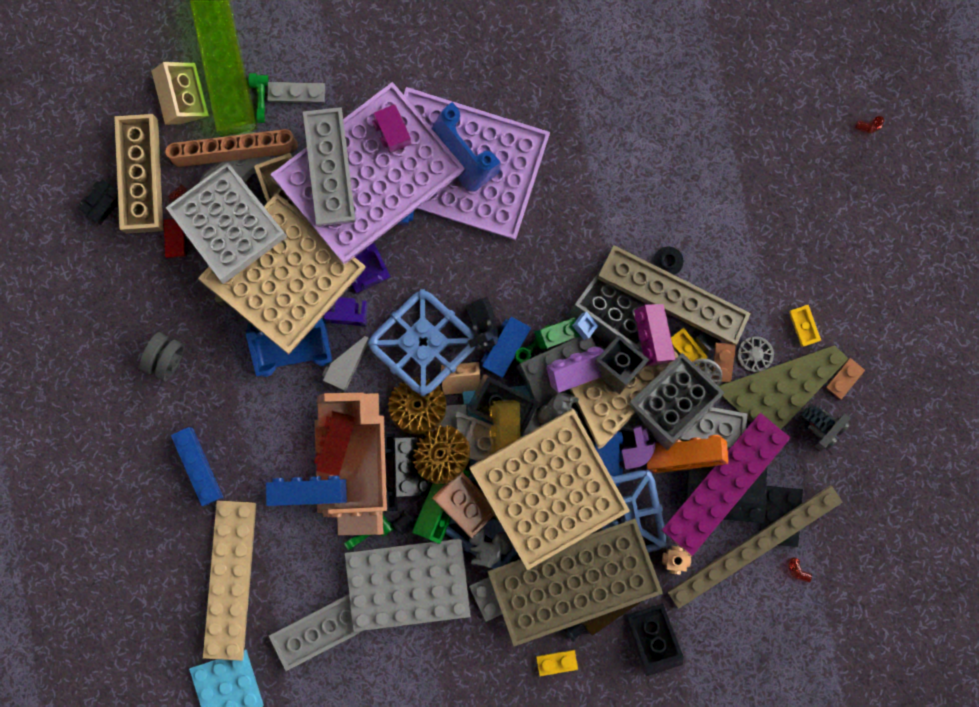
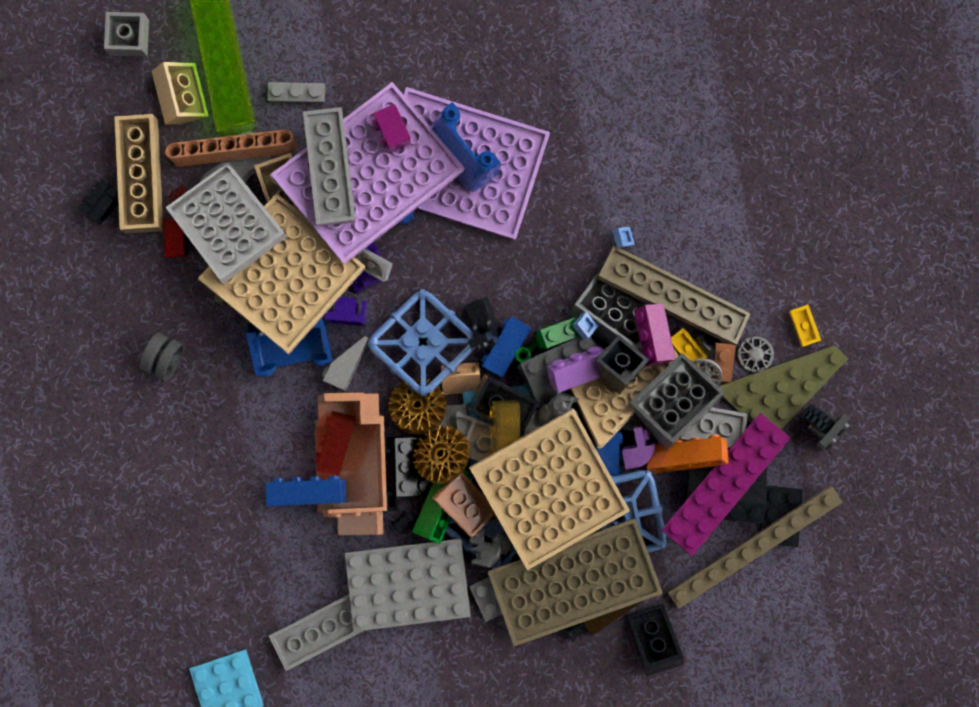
(126, 34): none -> light grey brick
(197, 466): blue brick -> none
(229, 580): tan plate -> none
(259, 82): green brick -> none
(375, 265): none -> light grey plate
(387, 528): green brick -> none
(557, 662): yellow plate -> none
(623, 237): none -> medium blue plate
(669, 251): black piece -> none
(669, 557): light nougat brick -> none
(797, 572): clear red arm -> none
(845, 378): nougat plate -> none
(872, 126): clear red arm -> none

